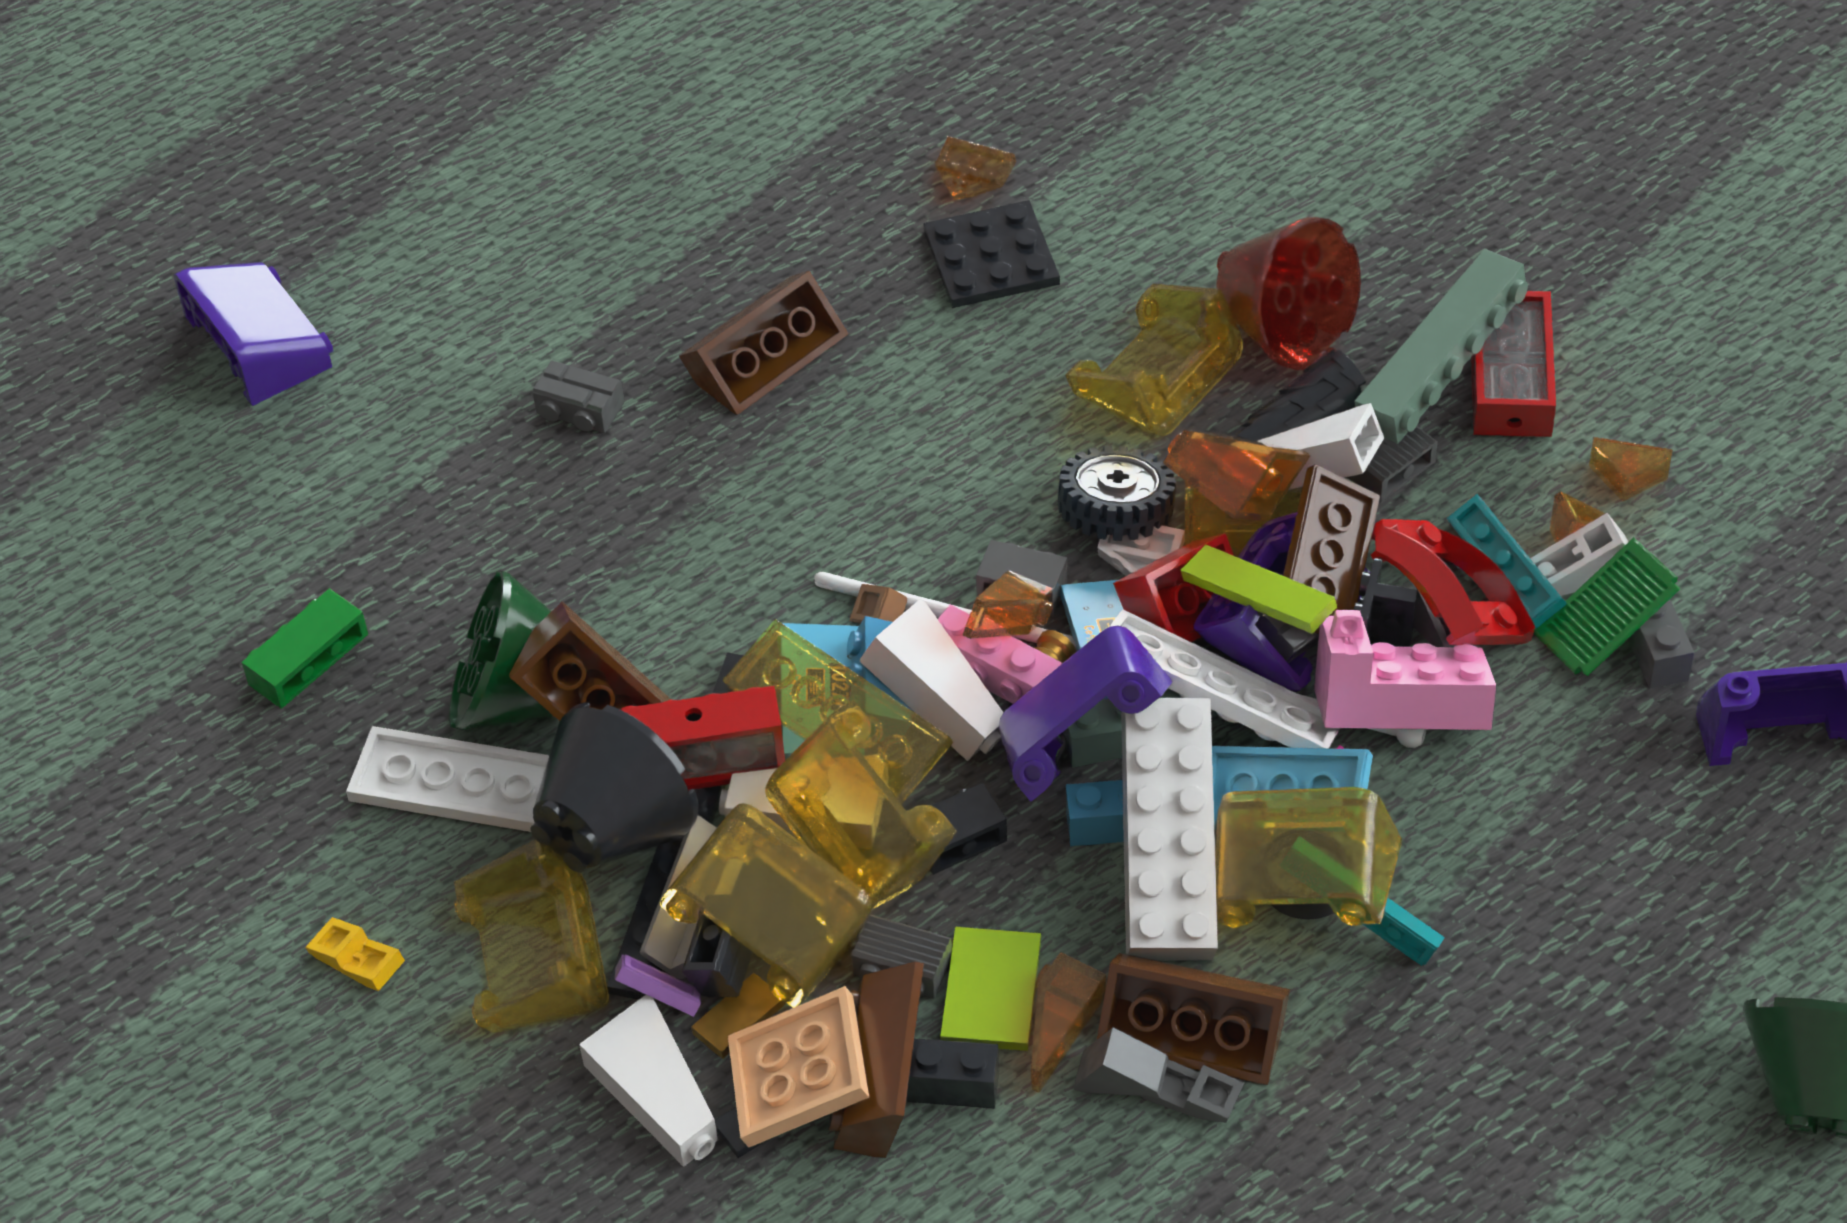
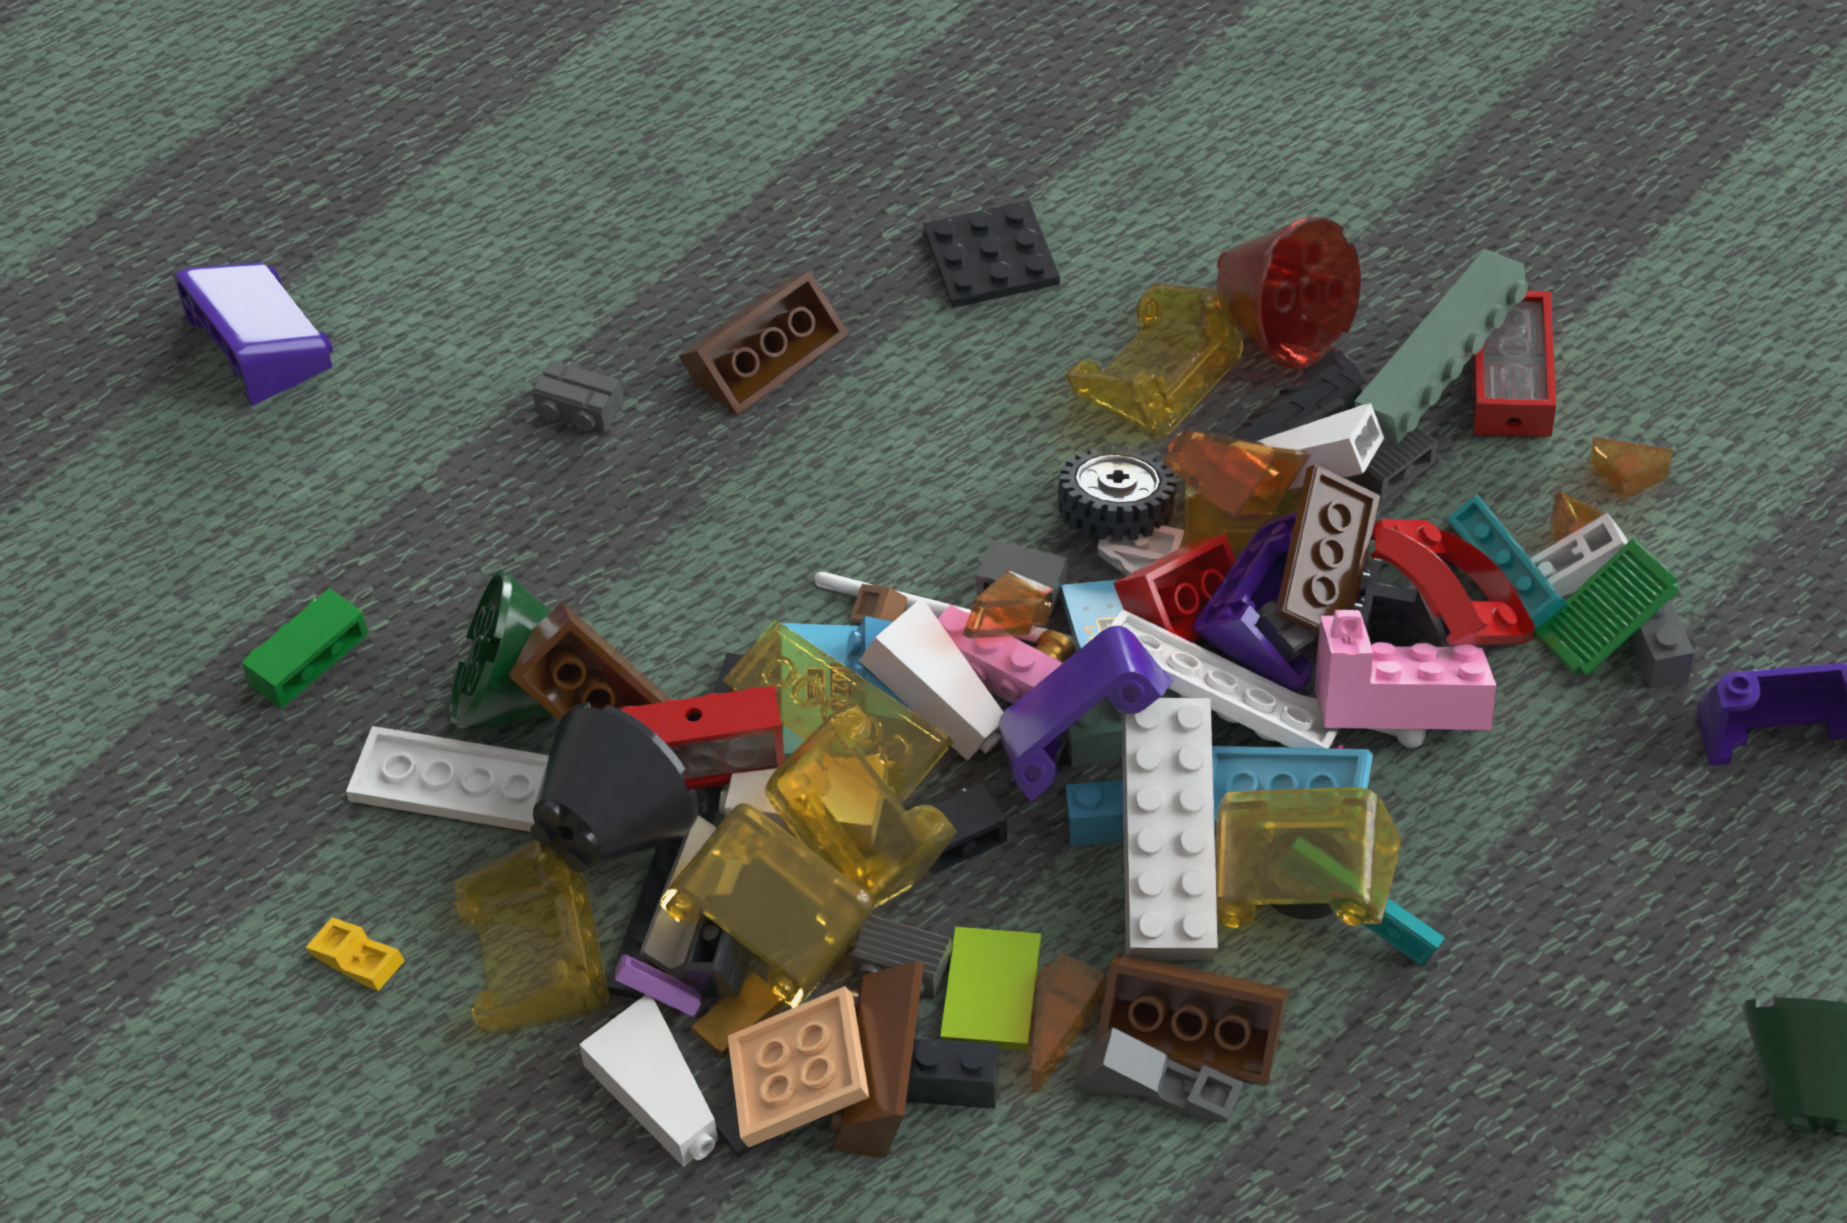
(972, 168): clear orange slope -> none
(1260, 588): lime tile -> none

